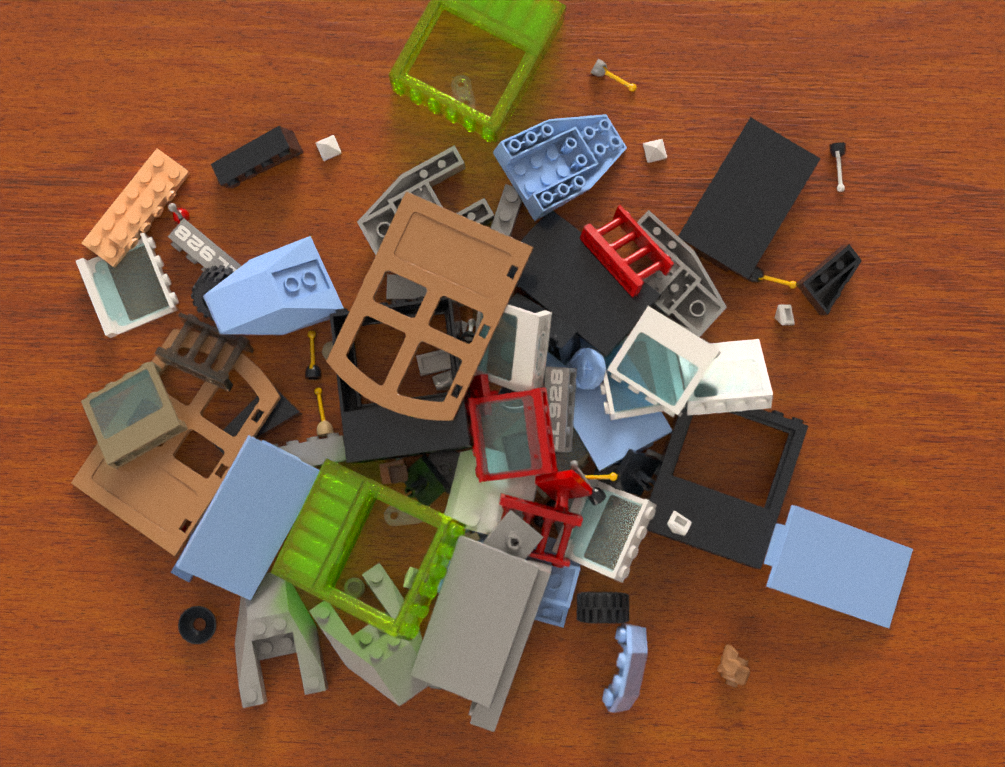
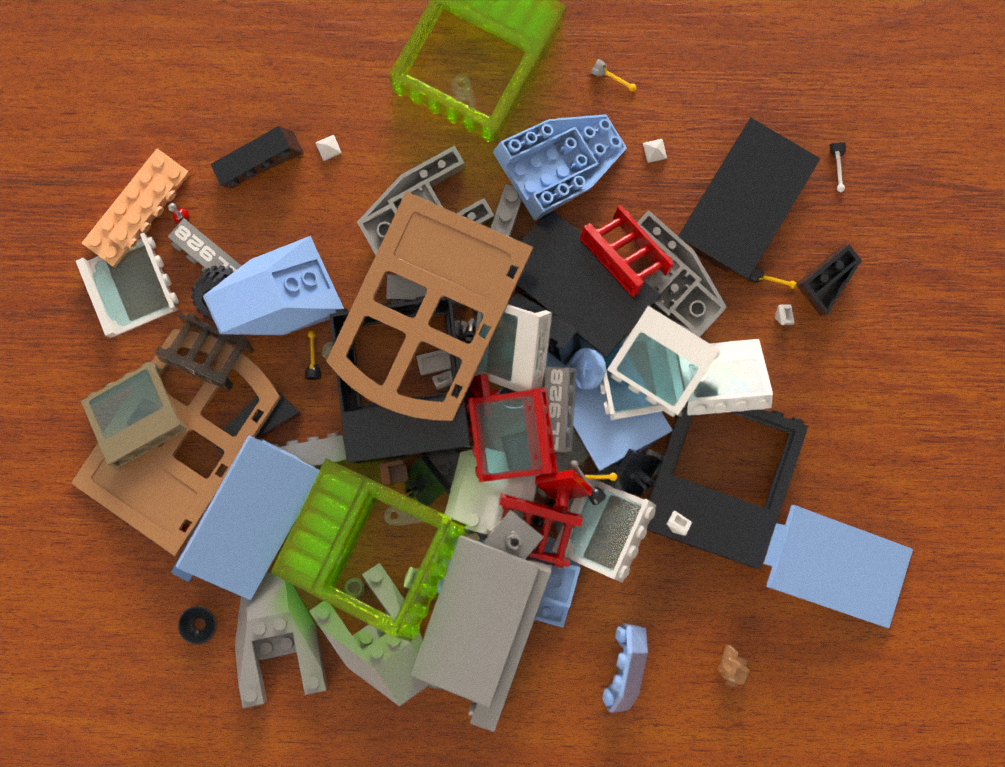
(323, 427): hinge -> none
(603, 607): black tyre -> none

